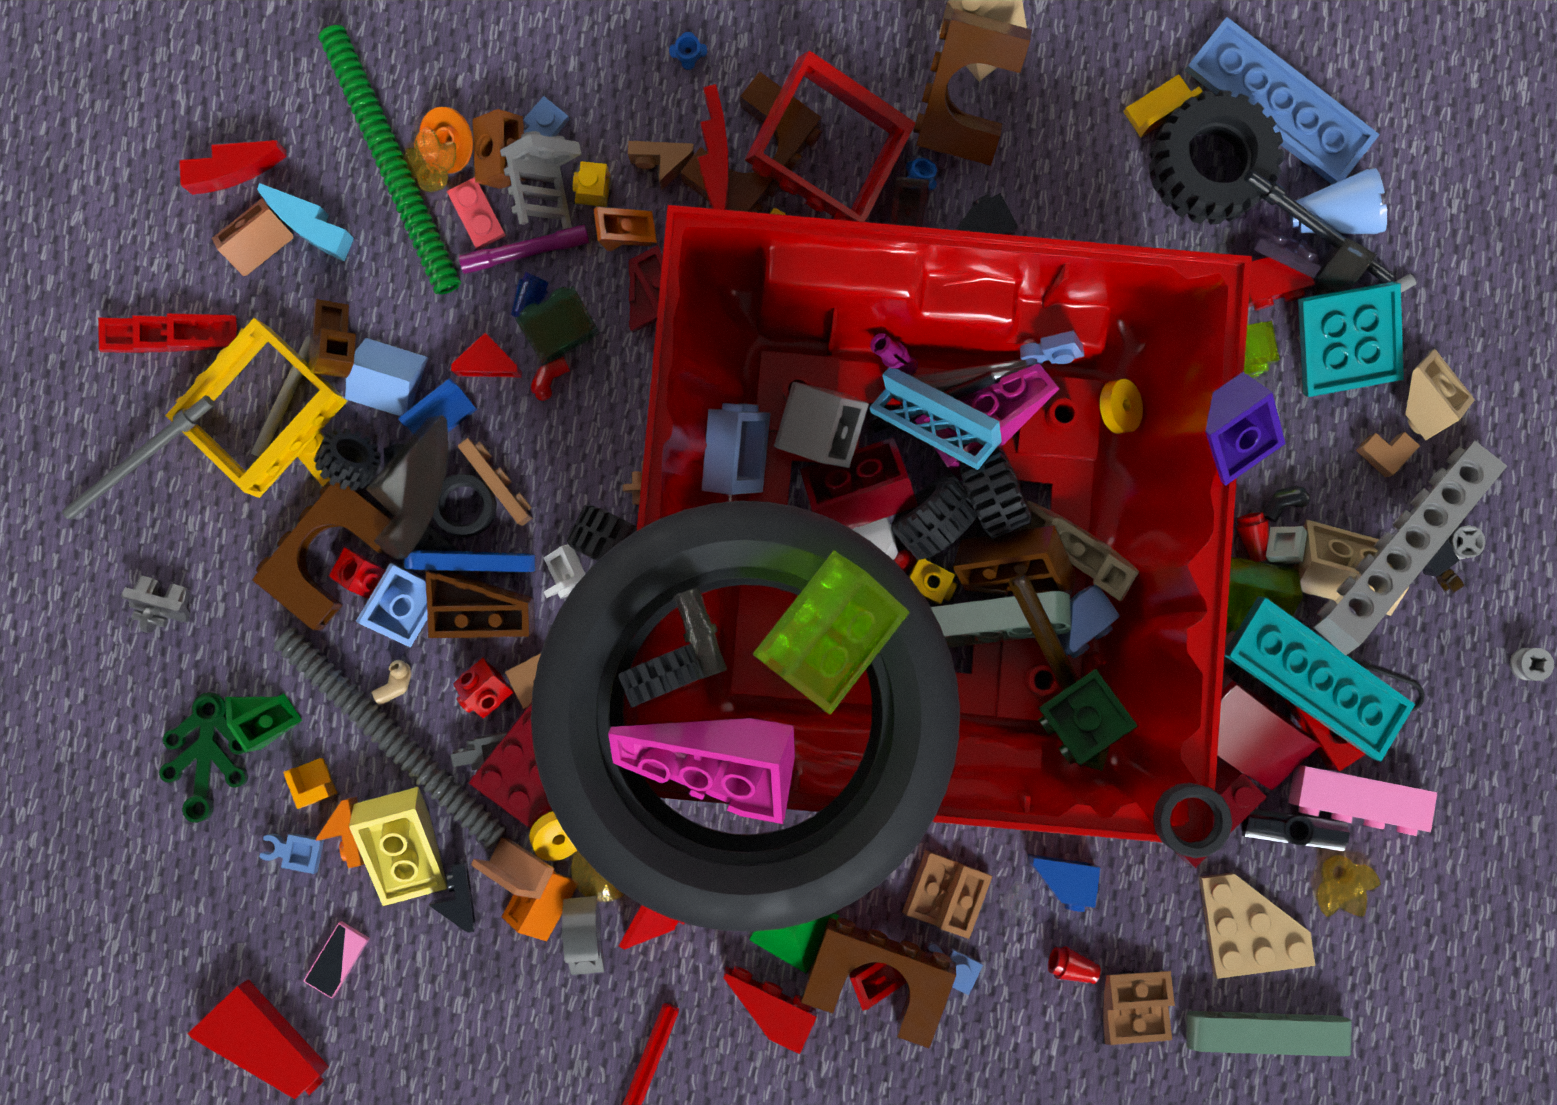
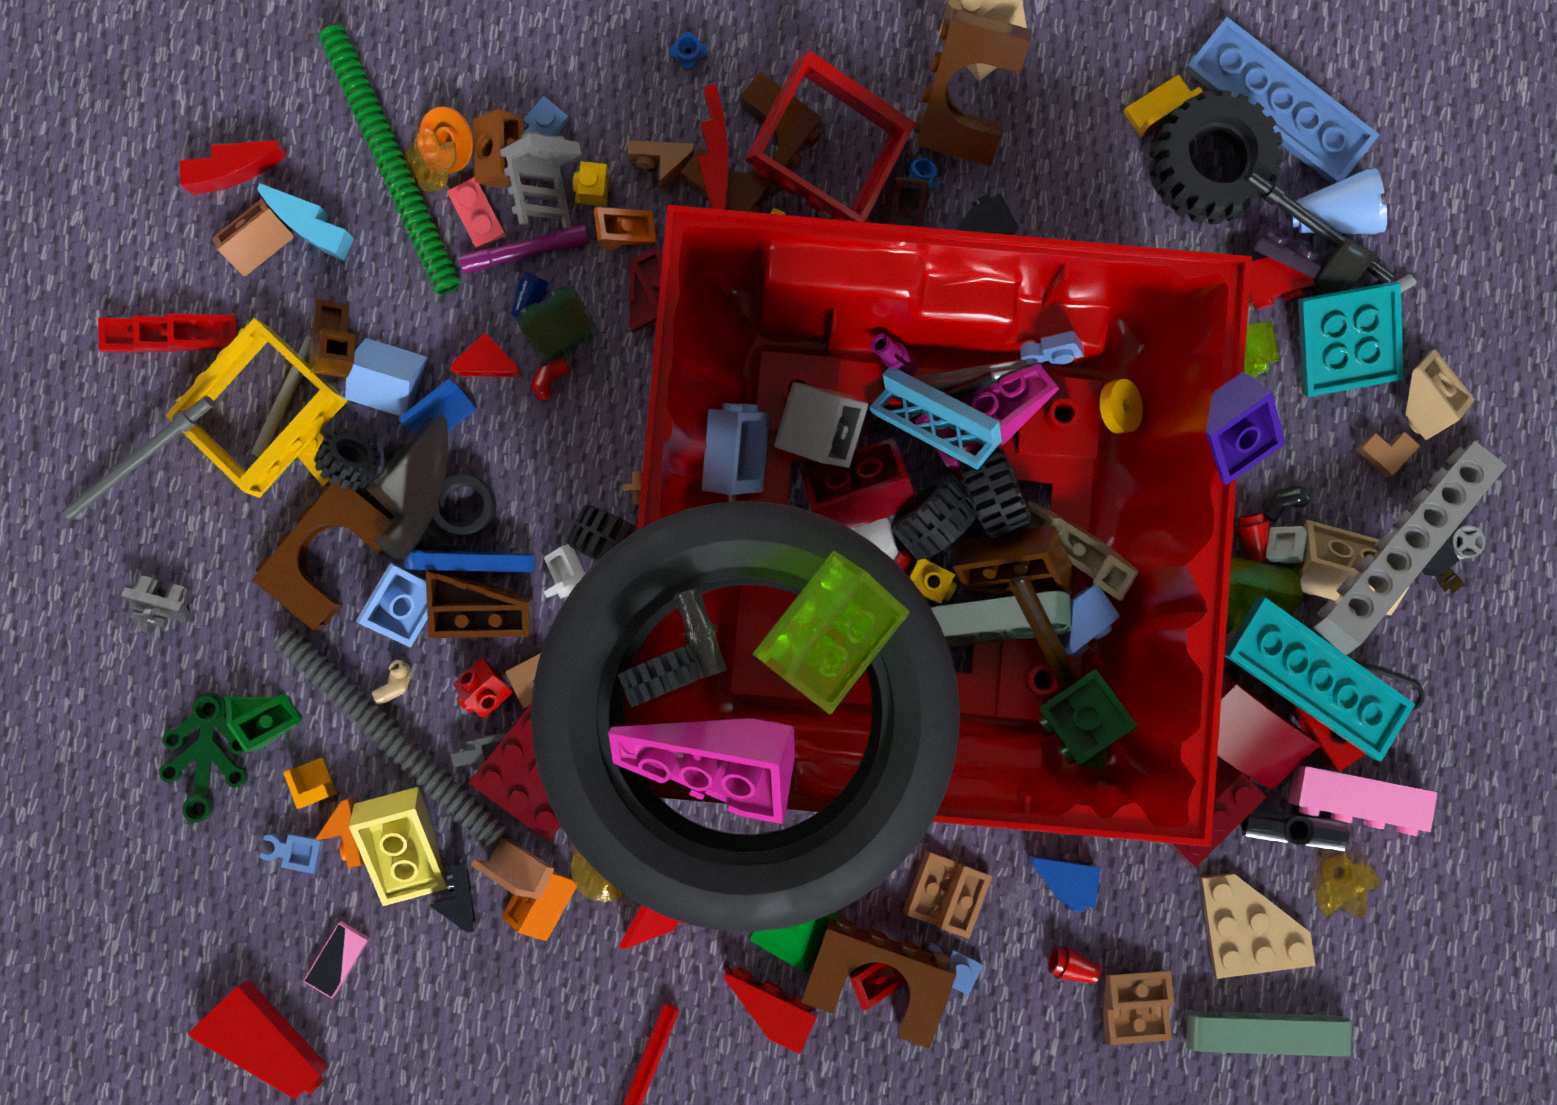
(356, 573): red brick -> none
(496, 480): medium nougat plate -> none
(544, 841): yellow piece -> none
(582, 935): dark grey brick -> none
(1221, 826): black tyre -> none
(1523, 661): light grey wheel -> none

